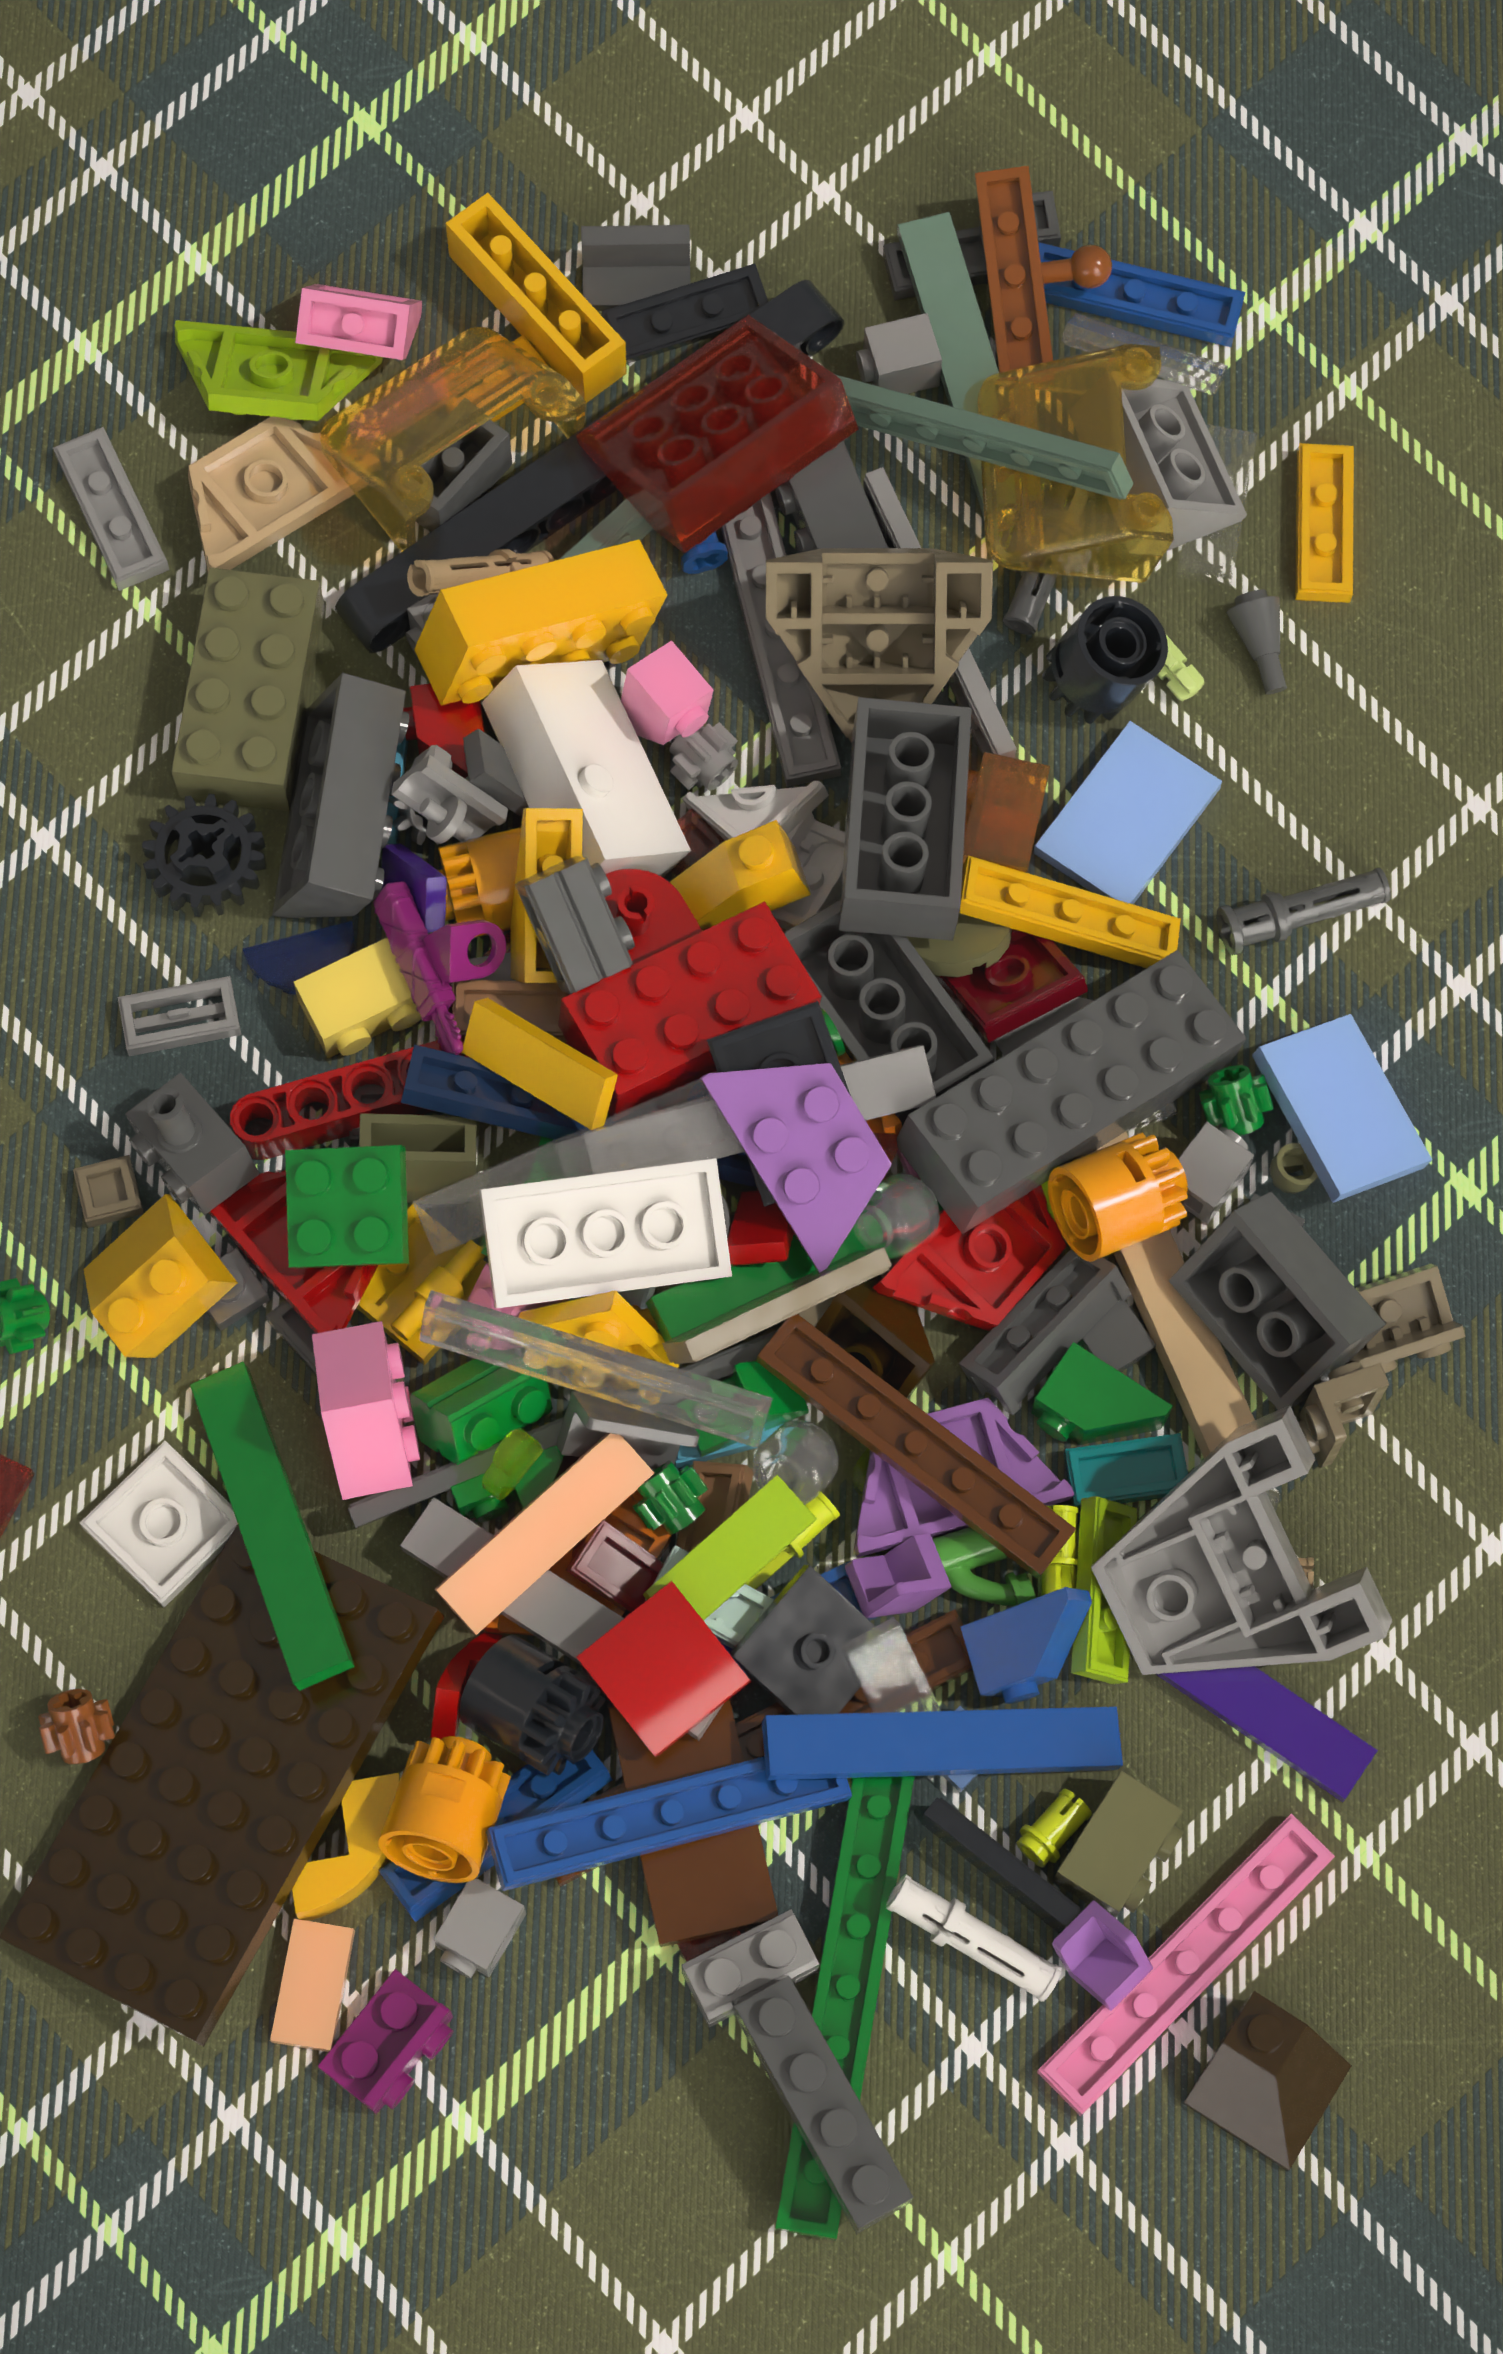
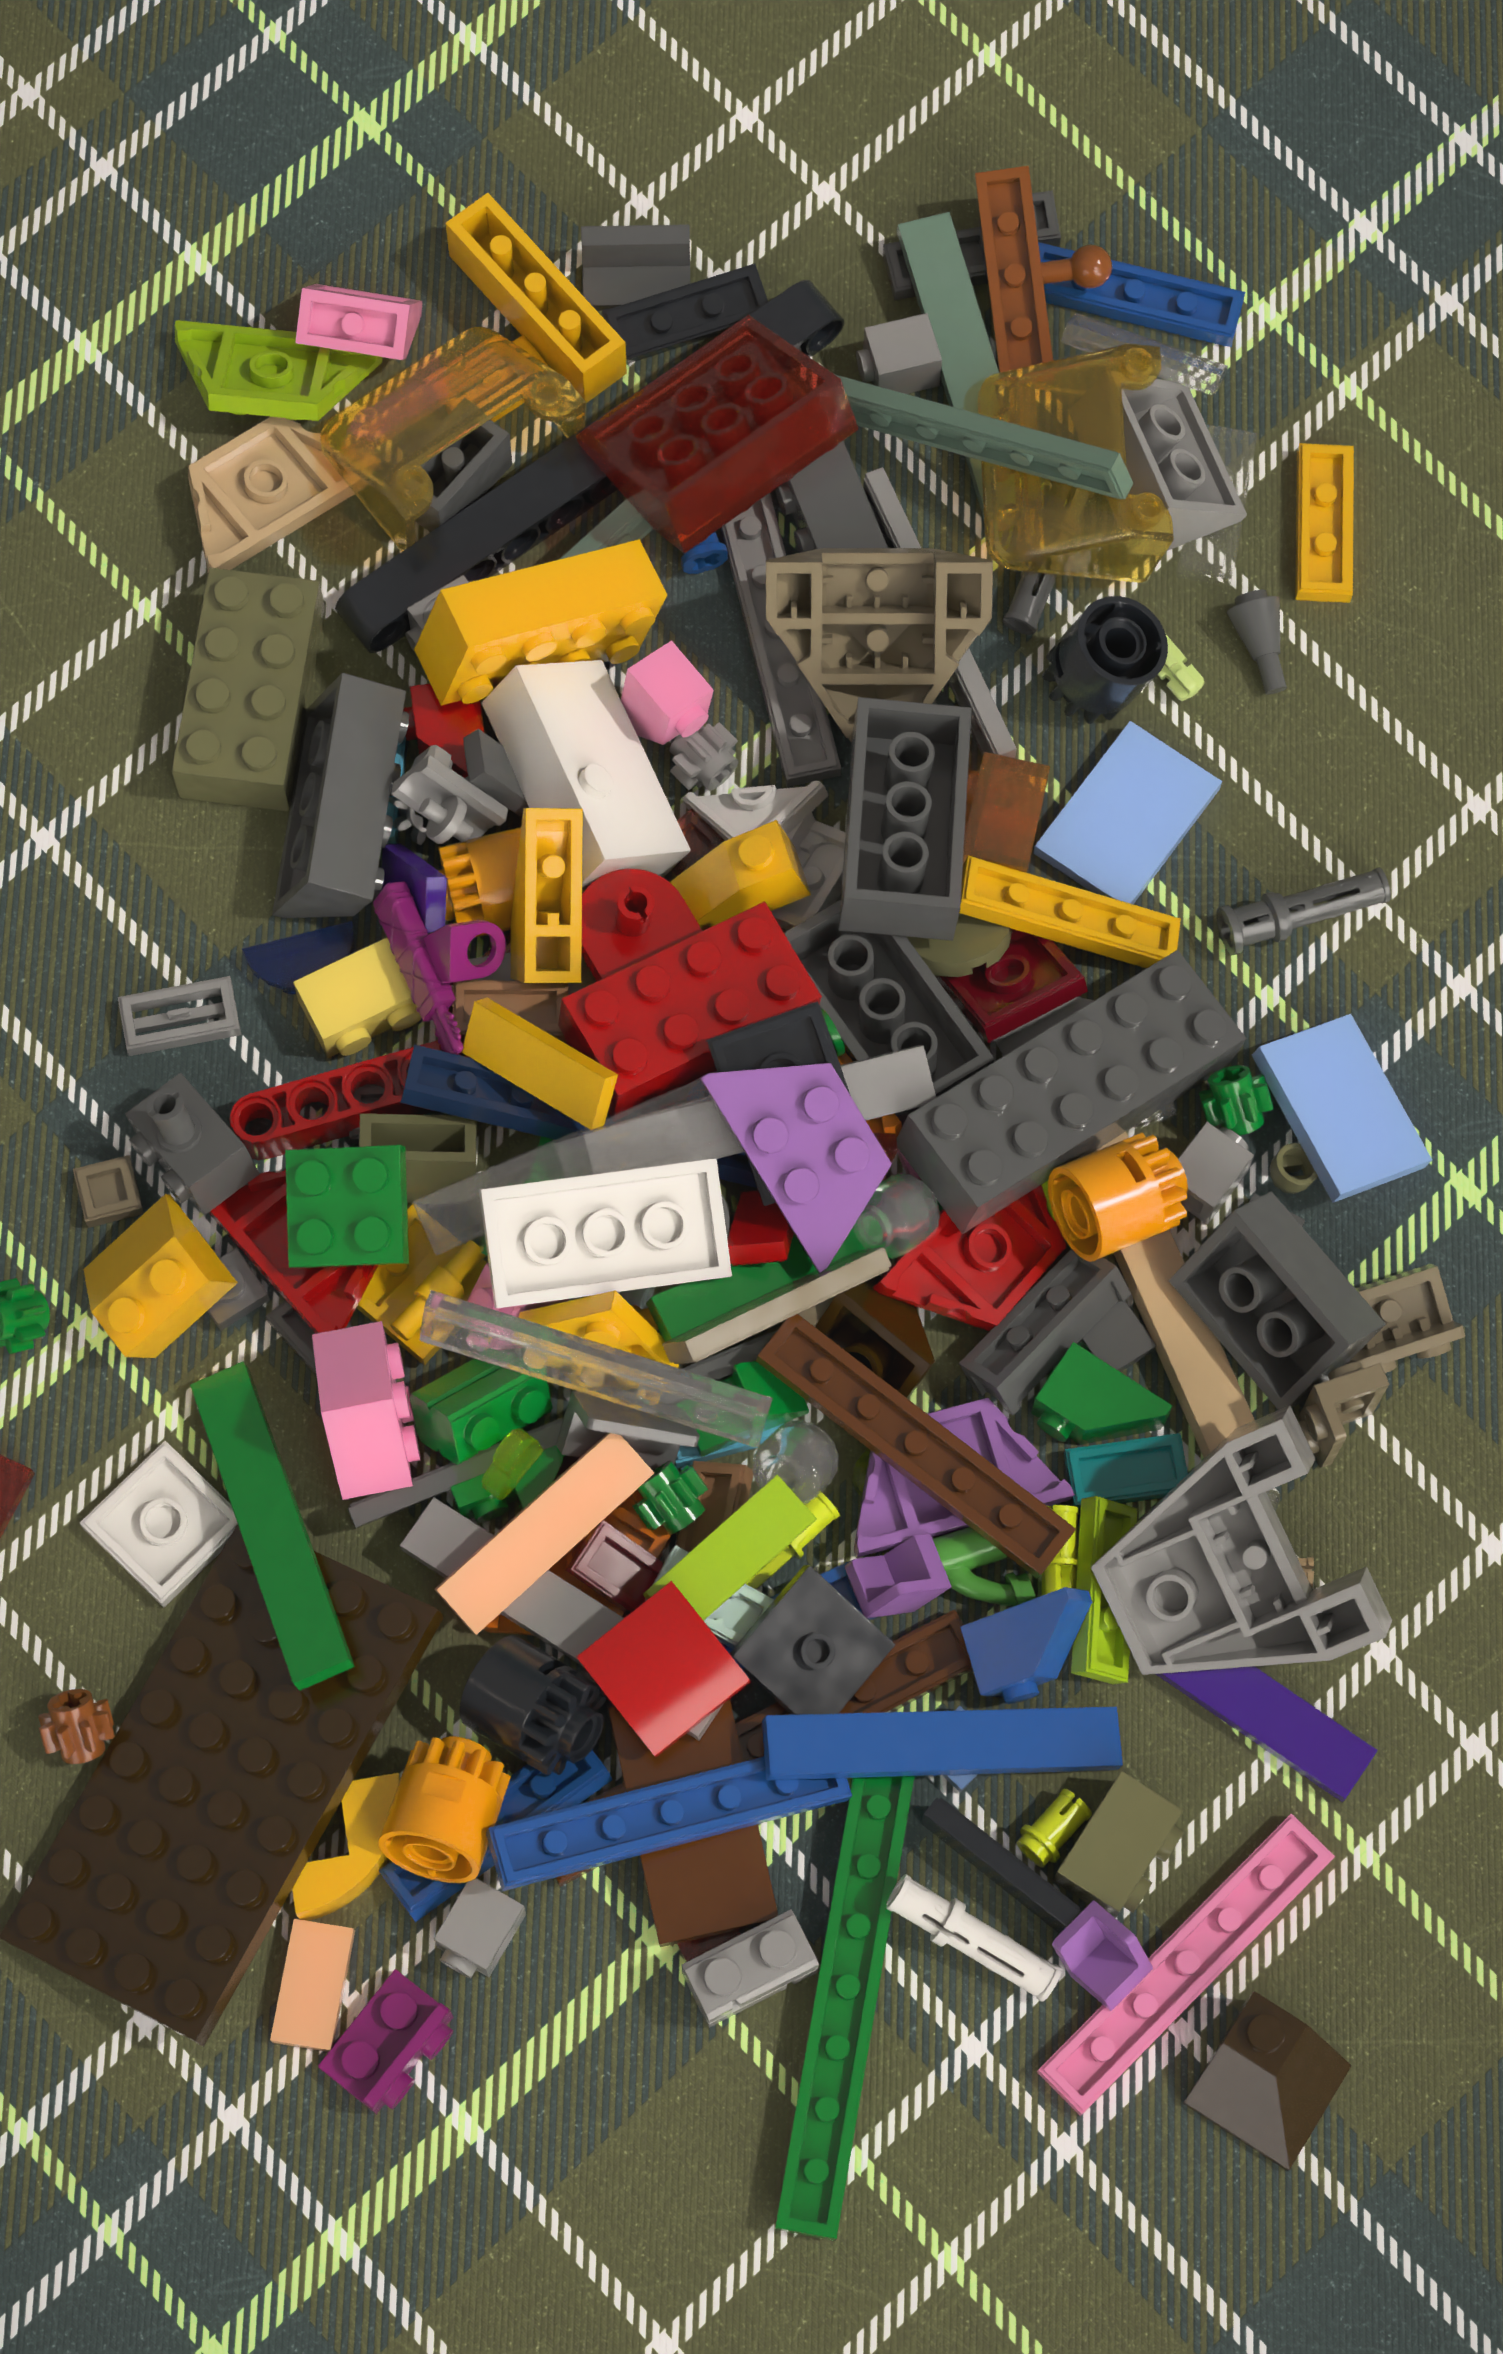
(111, 508): light grey tile -> none
(193, 876): black gear -> none
(431, 576): tan pin -> none
(452, 1684): red slope -> none
(576, 923): dark grey brick -> none
(822, 2105): dark grey brick -> none
(889, 1670): clear tile -> none

